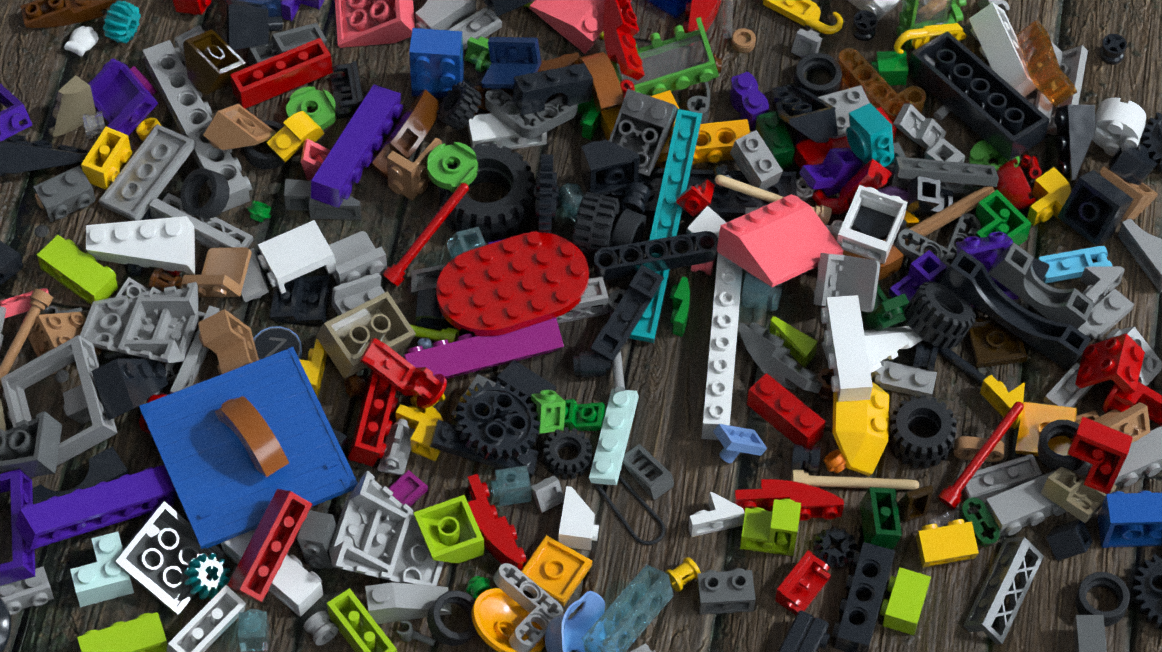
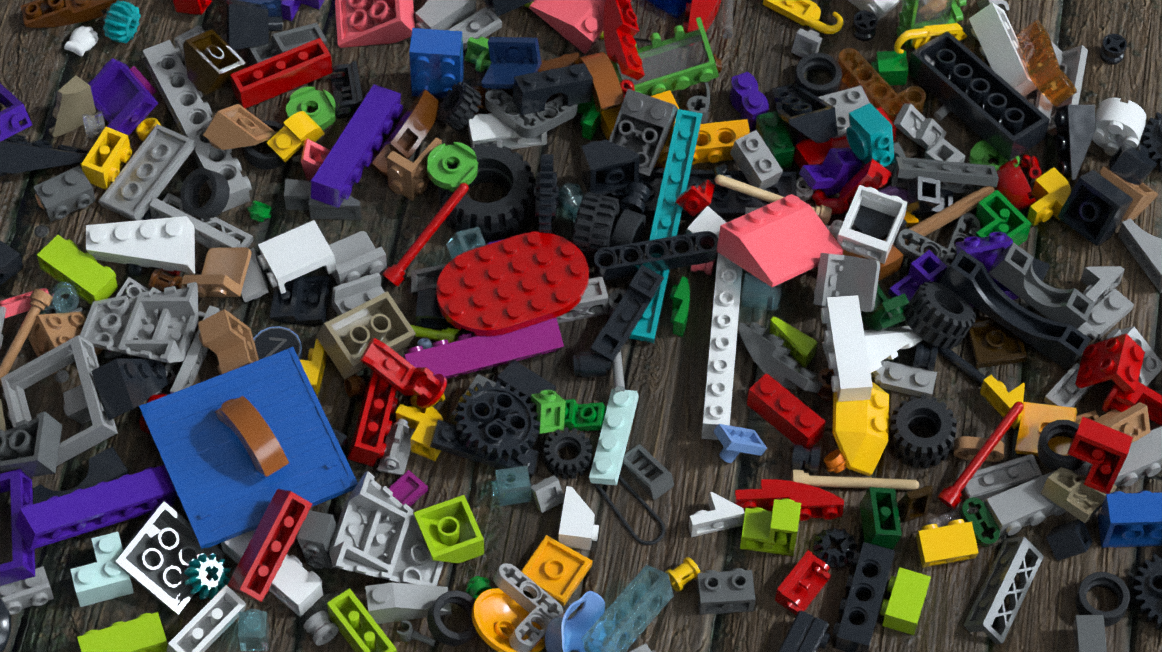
(67, 304): none -> clear light blue brick
(497, 533): red slope -> none
(743, 40): medium nougat tile -> none
(1072, 263): medium azure plate -> none

